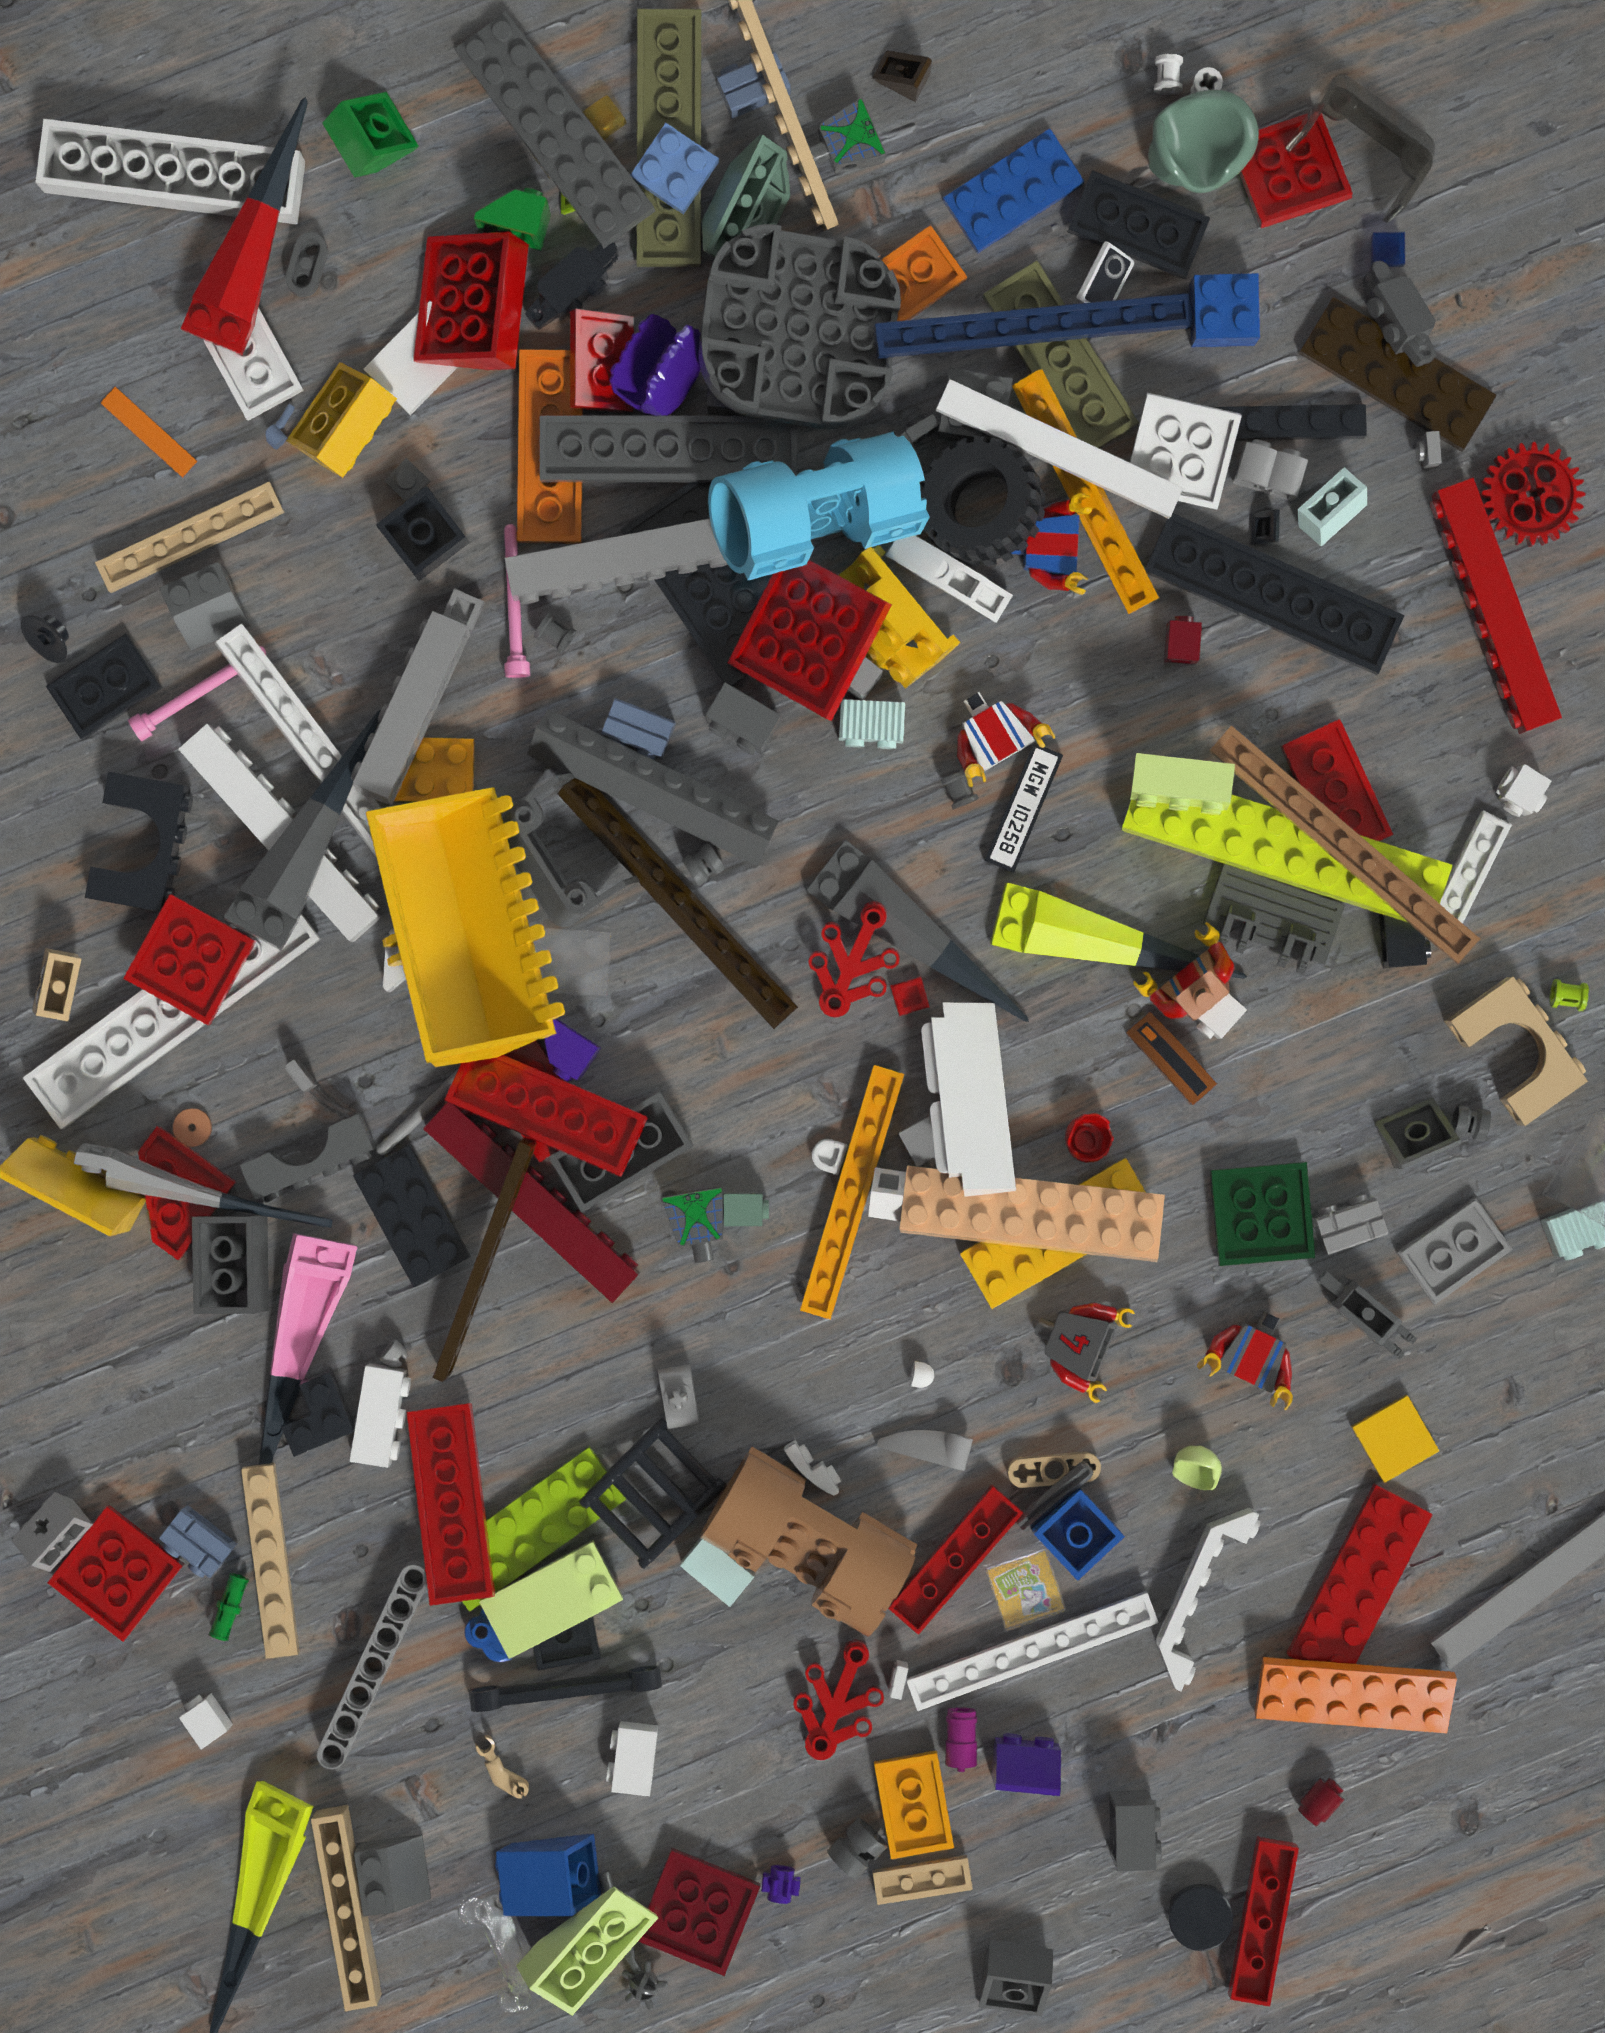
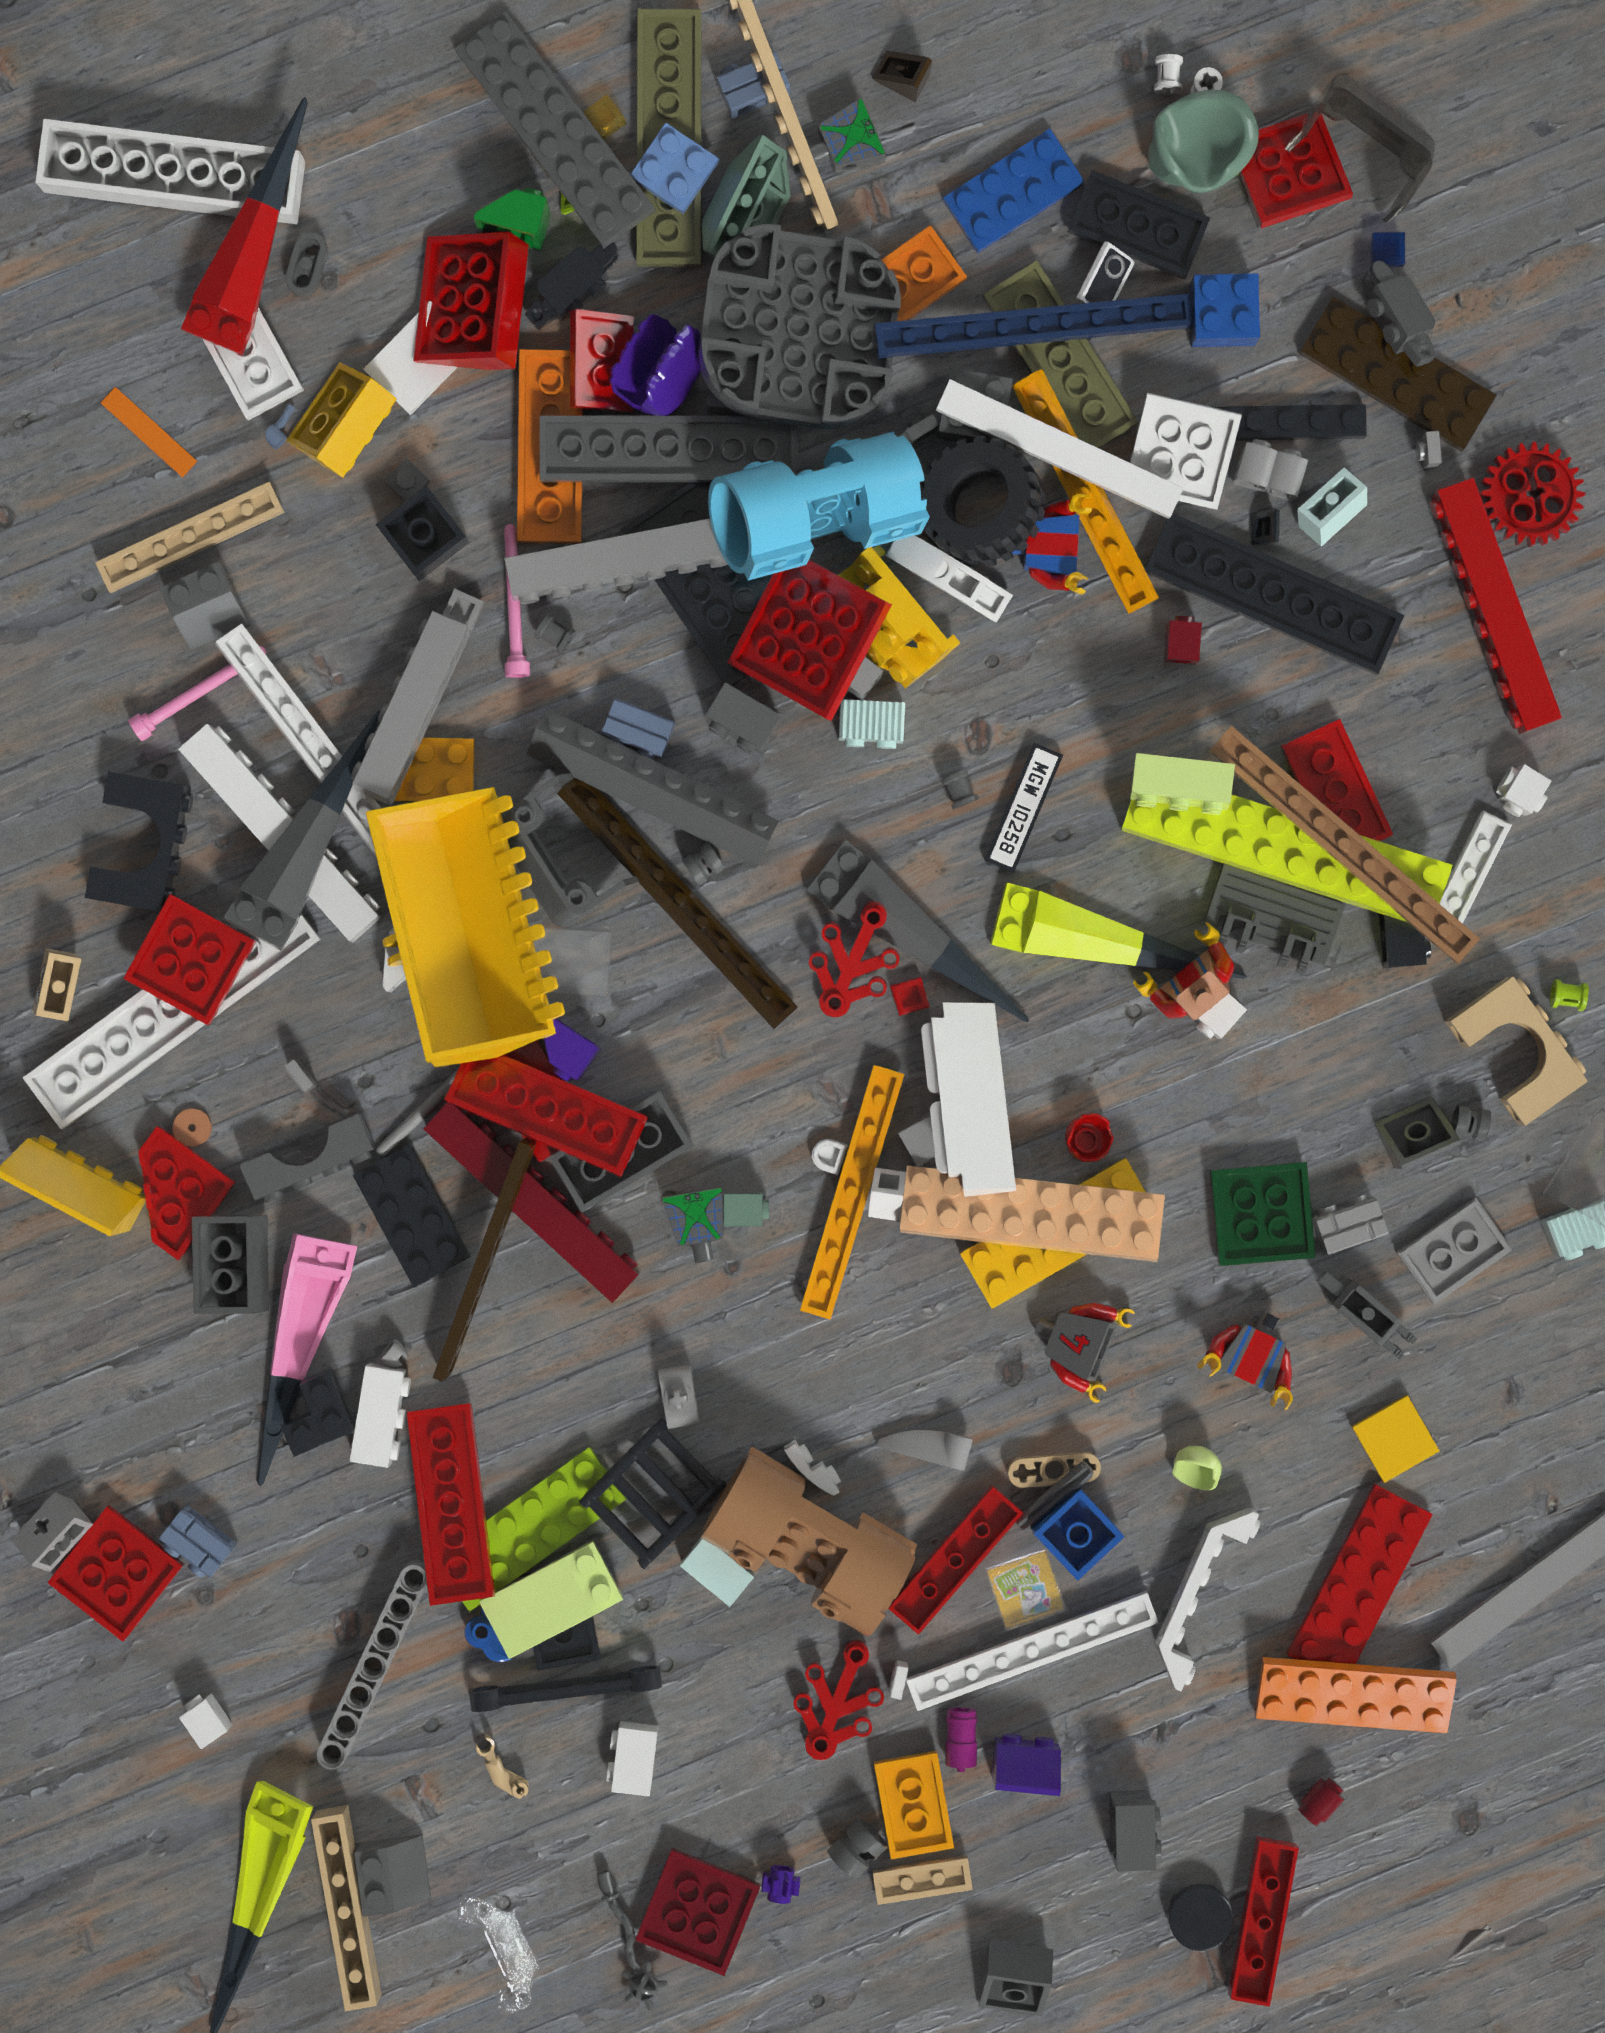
(46, 637): black piece -> none
(104, 687): black tile -> none
(139, 1177): light grey plate -> none
(228, 1607): green pin -> none
(270, 1560): tan plate -> none
(369, 133): green slope -> none
(548, 1876): blue slope -> none
(585, 1949): yellowish green slope -> none
(921, 1375): white hinge -> none
(995, 735): torso -> none
(1171, 1058): dark orange slope -> none

